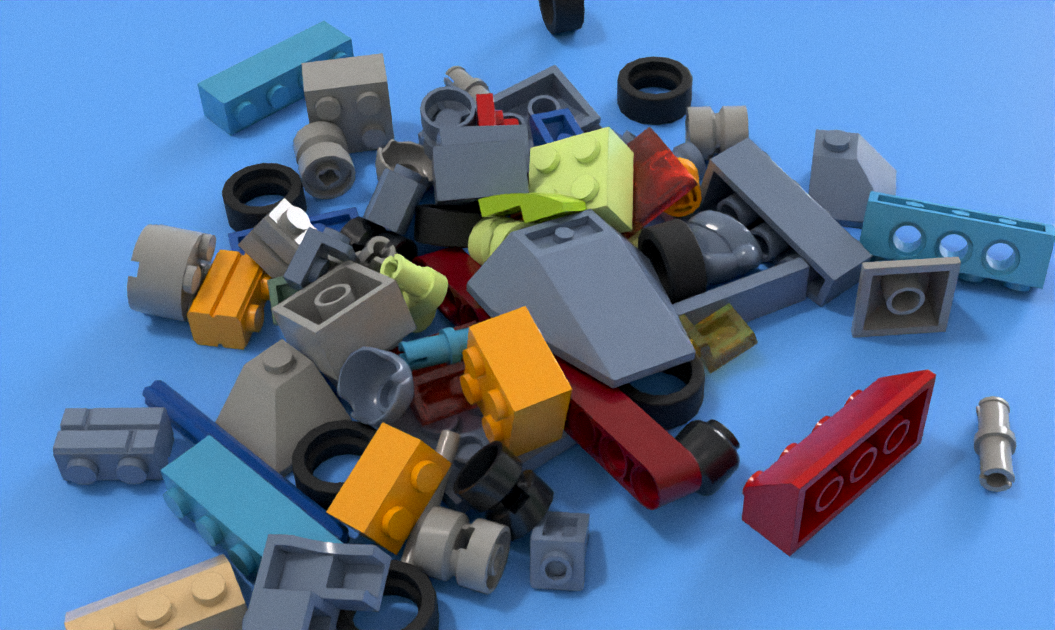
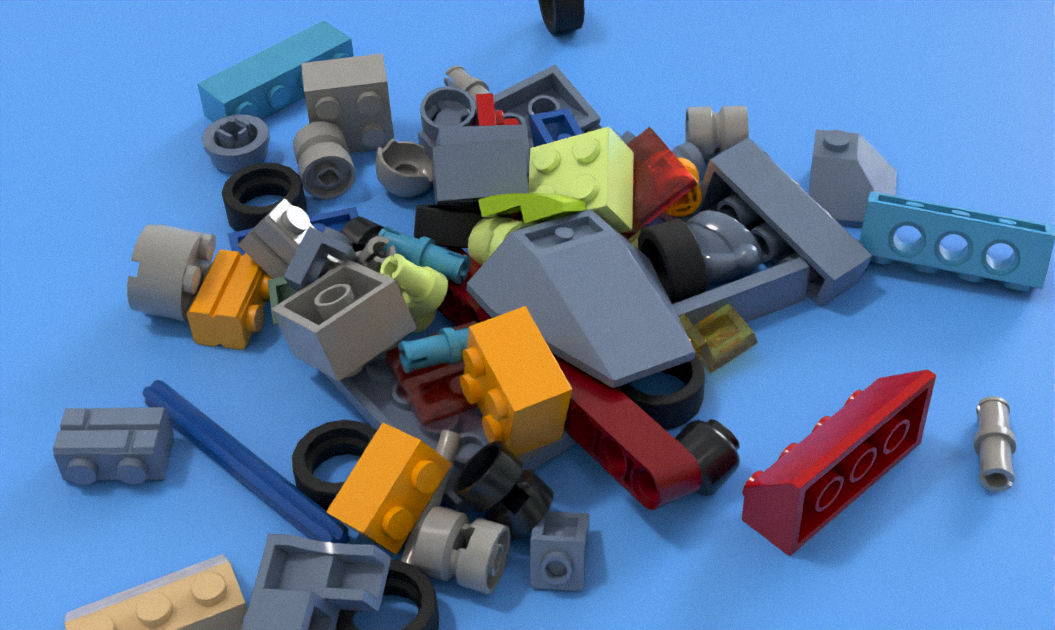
(233, 504): dark azure brick -> none
(236, 142): none -> sand blue piece
(277, 404): light grey slope -> none
(376, 385): sand blue hair -> none
(395, 199): sand blue brick -> none
(425, 253): none -> dark azure pin
(650, 107): black tyre -> none
(905, 296): light grey slope -> none

